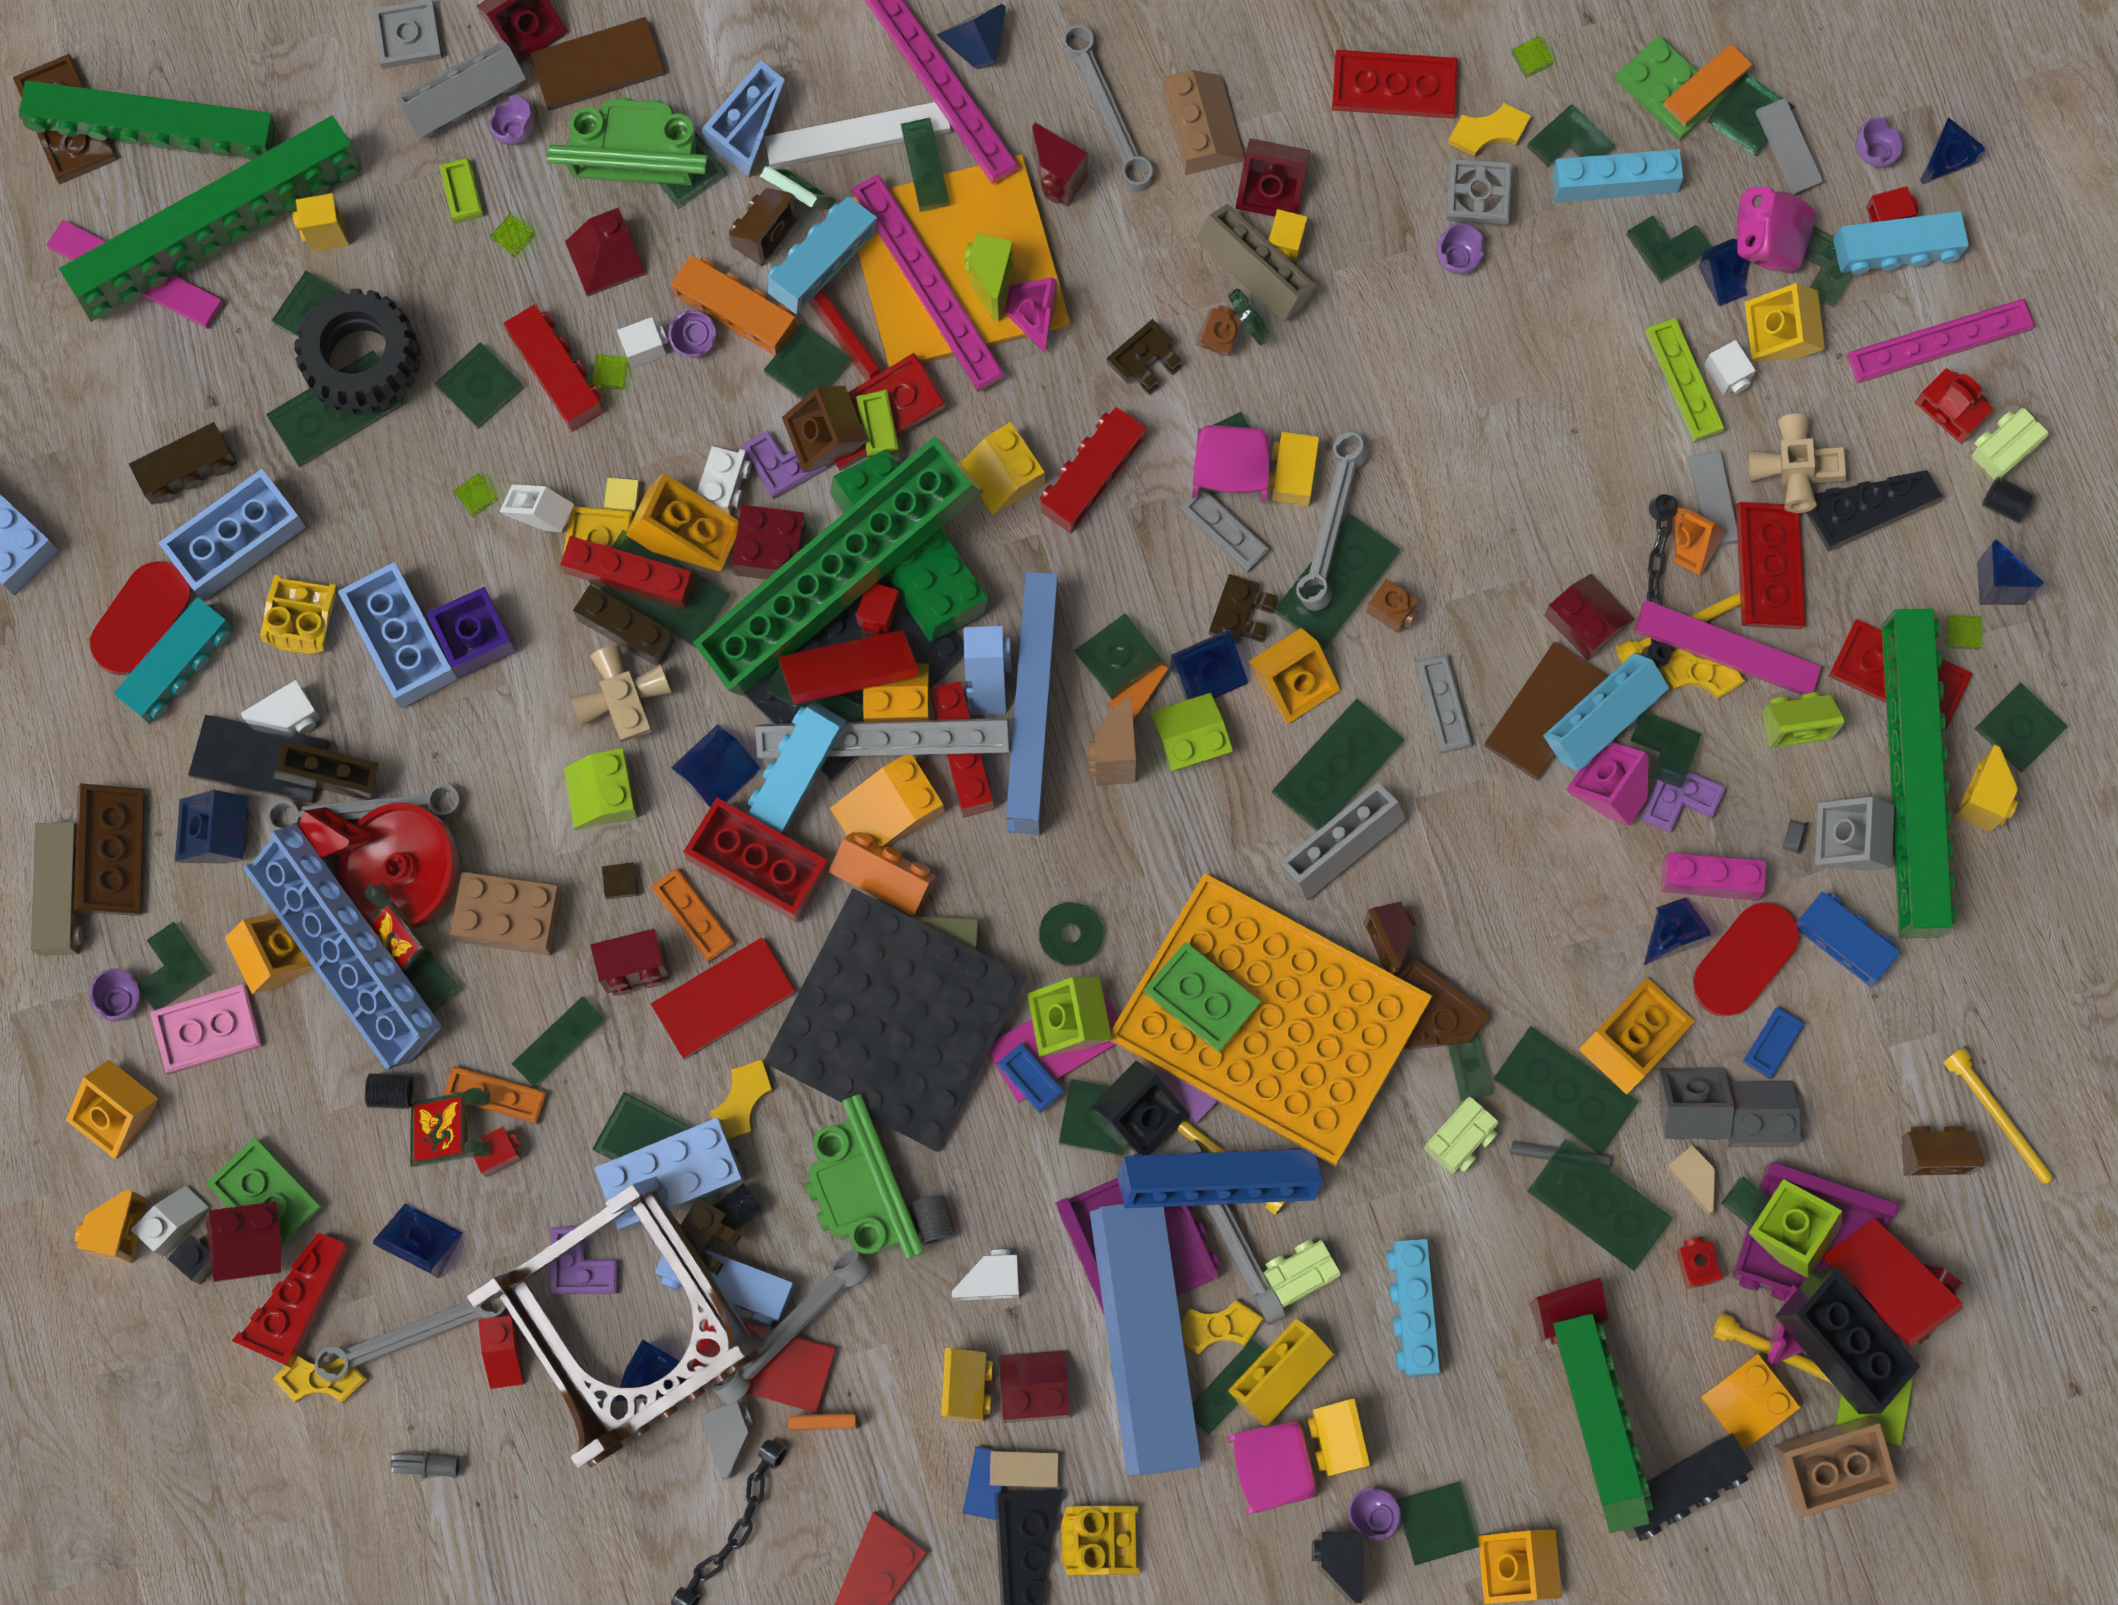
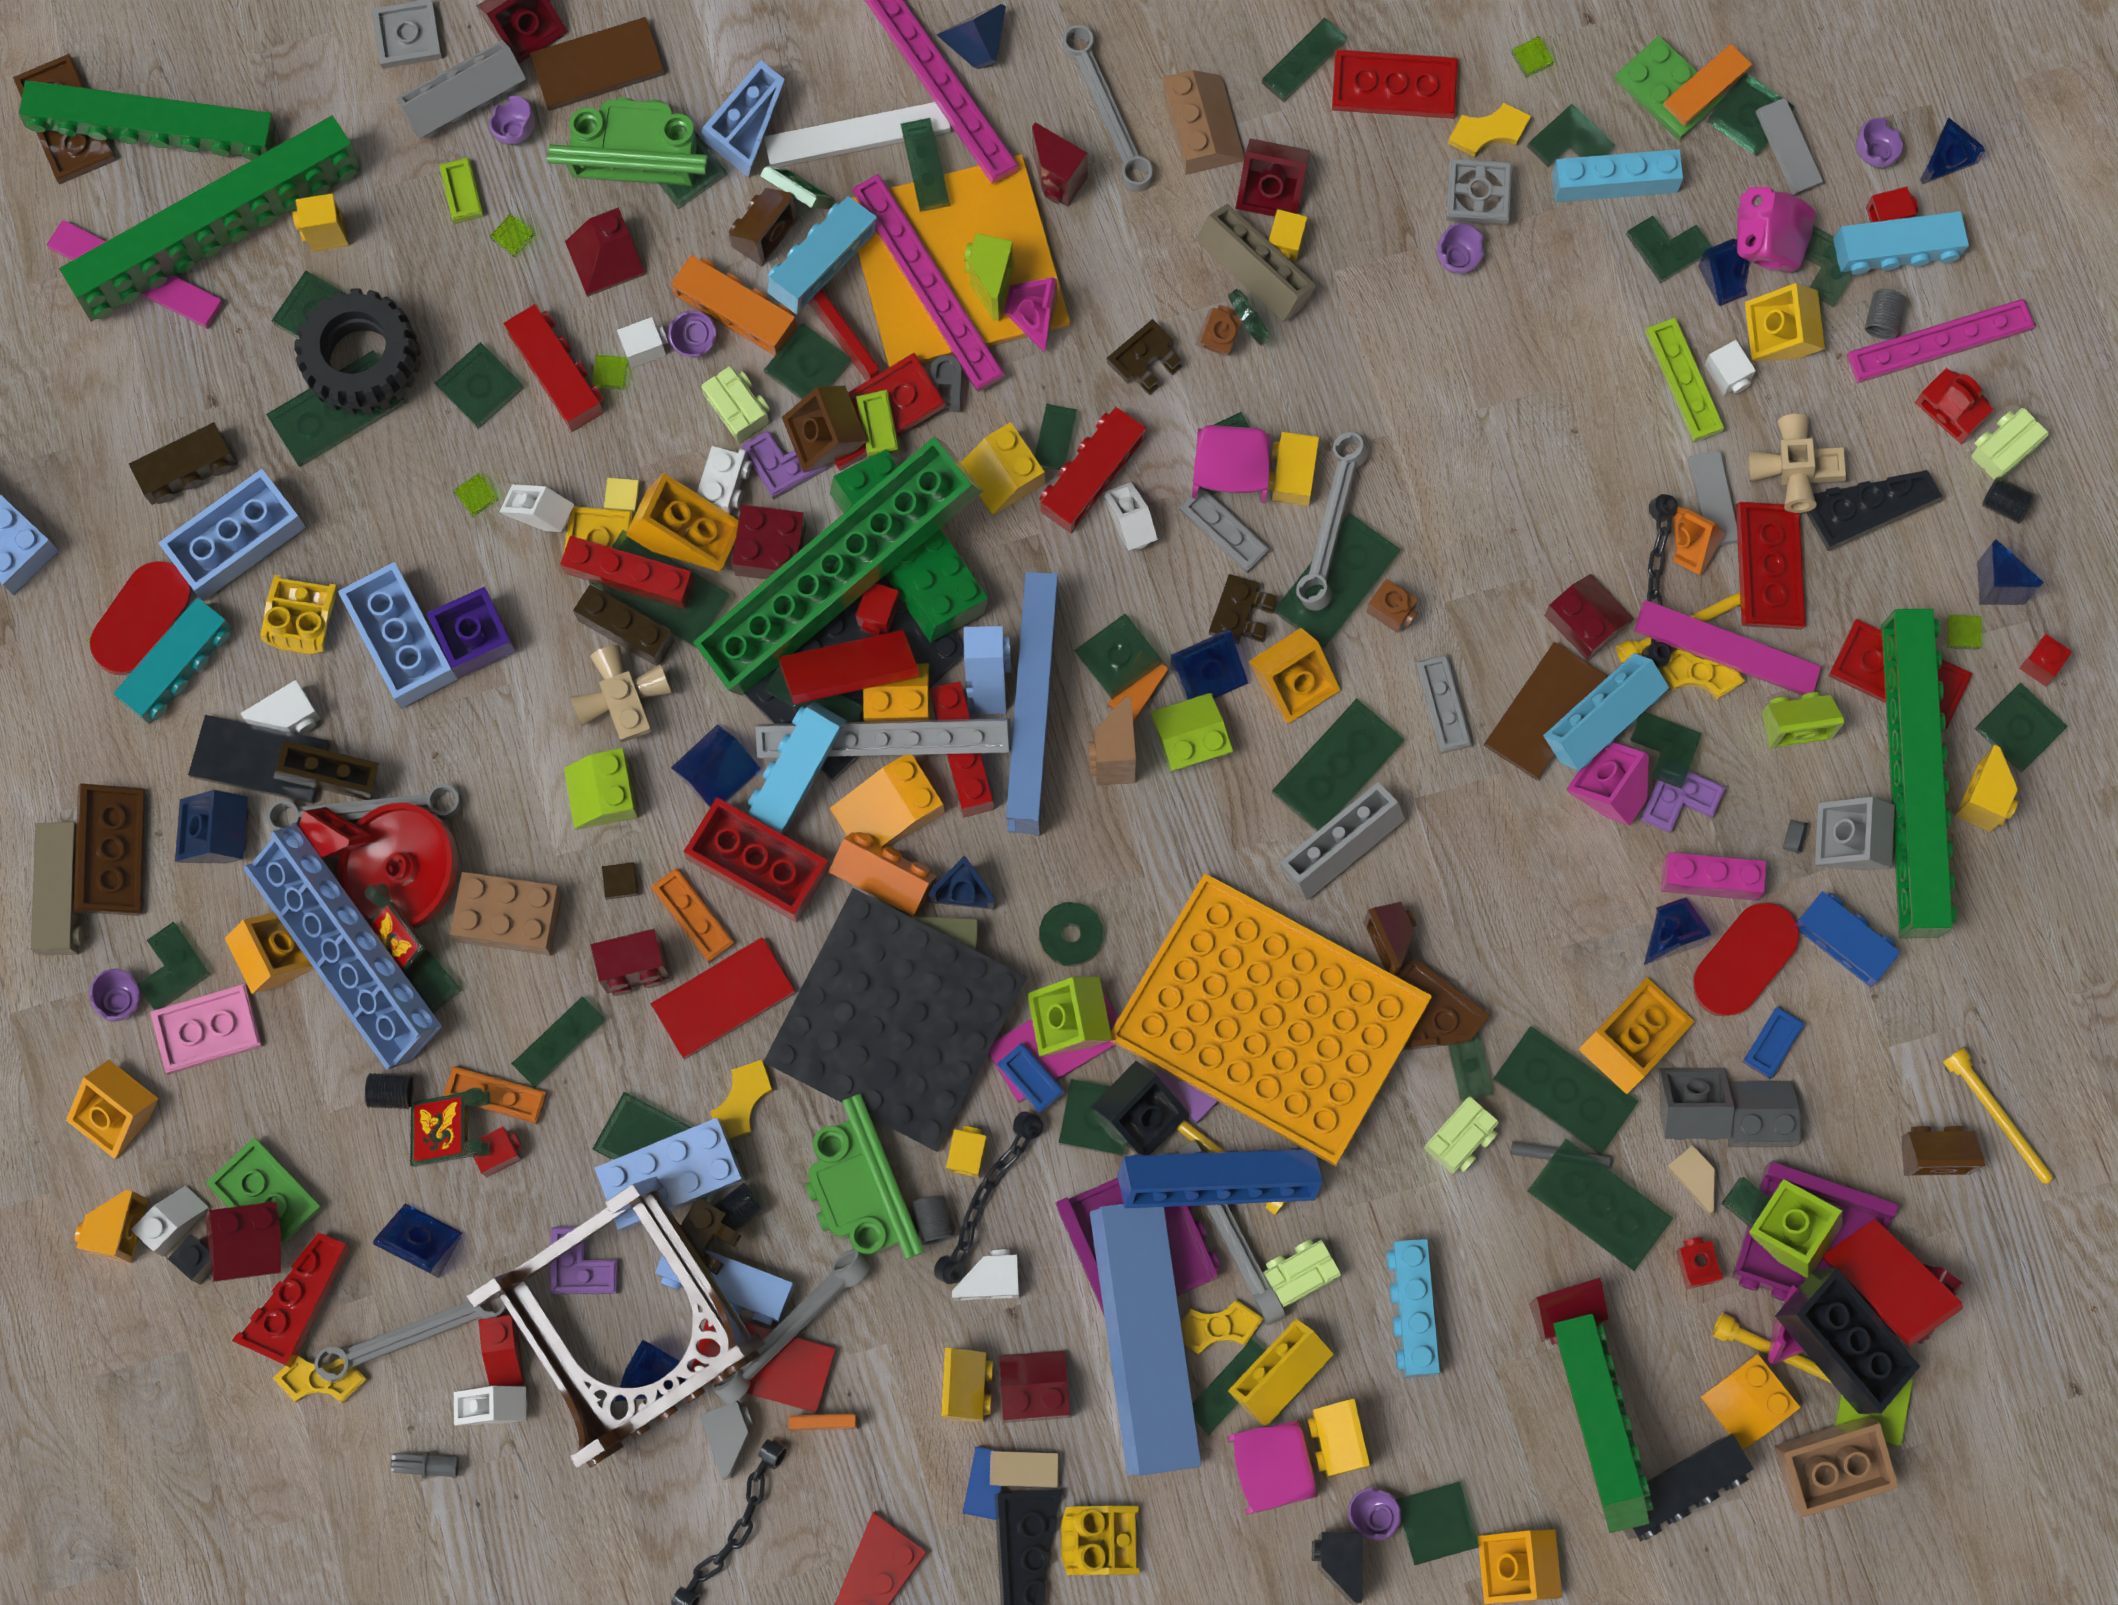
(490, 1405): none -> white slope
(735, 403): none -> yellowish green brick
(947, 374): none -> dark grey plate
(950, 1269): none -> black piece
(962, 888): none -> dark blue slope
(966, 1152): none -> yellow brick
(1055, 436): none -> clear green tile
(1130, 516): none -> white slope
(1202, 997): bright green plate -> none
(1304, 59): none -> clear green tile
(1885, 314): none -> dark grey piece
(2045, 660): none -> red brick

